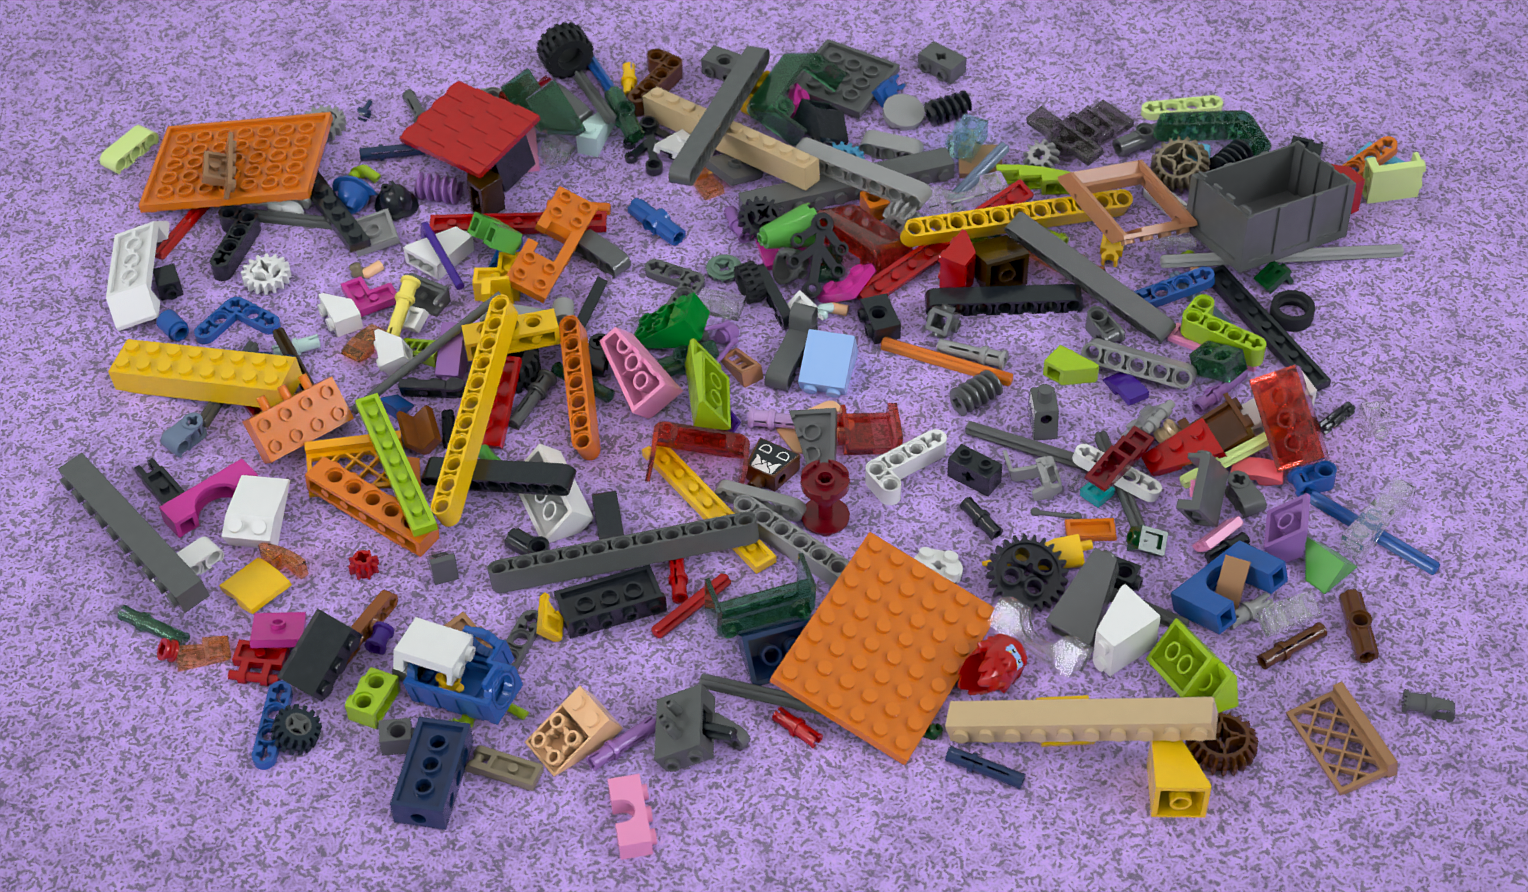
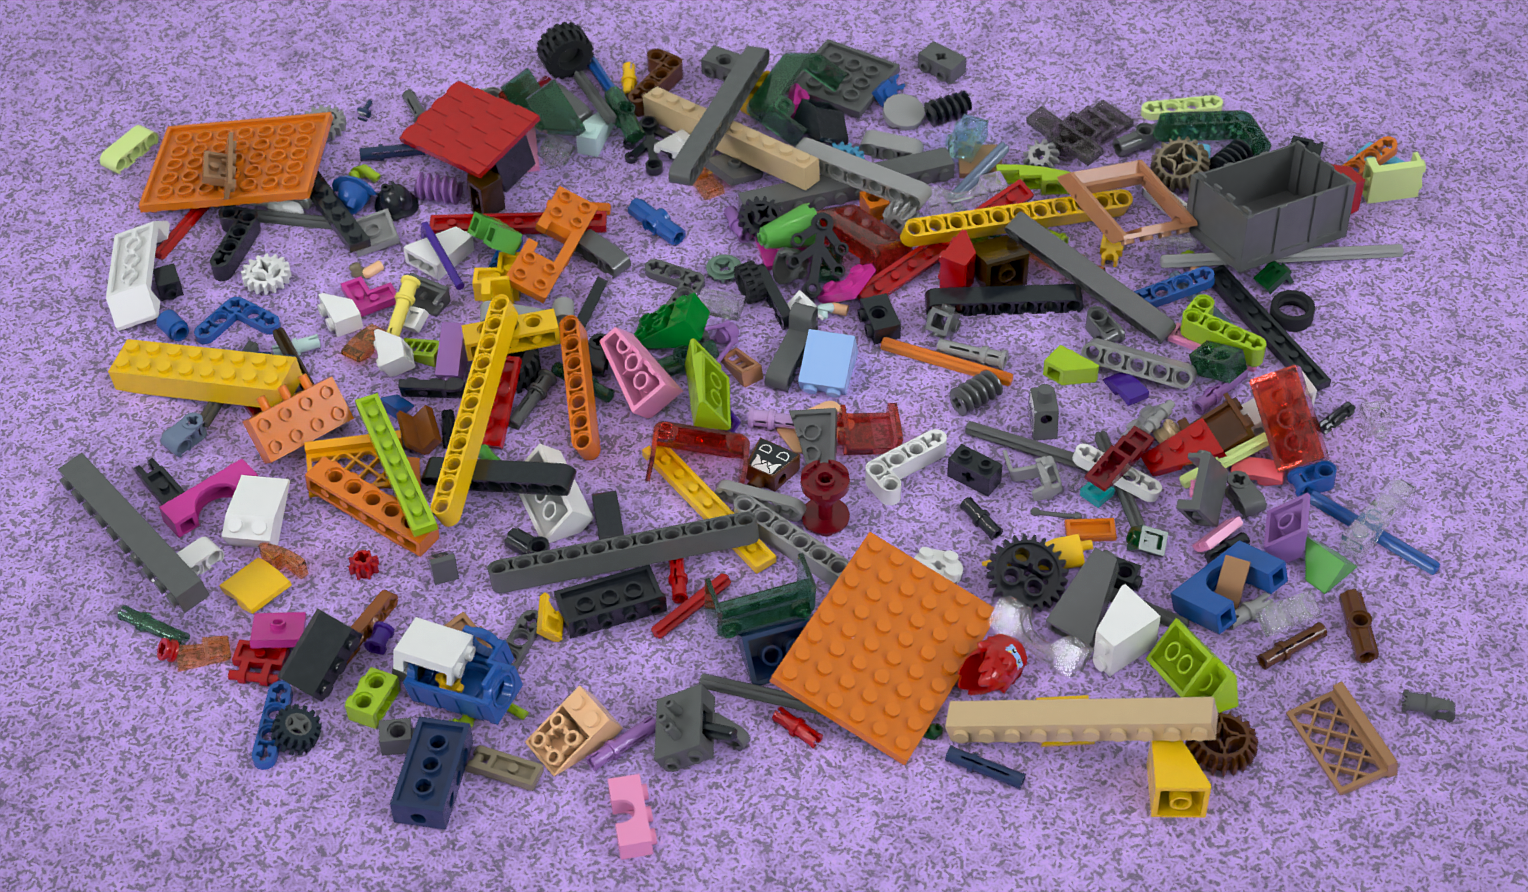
(430, 350): dark grey piece -> none

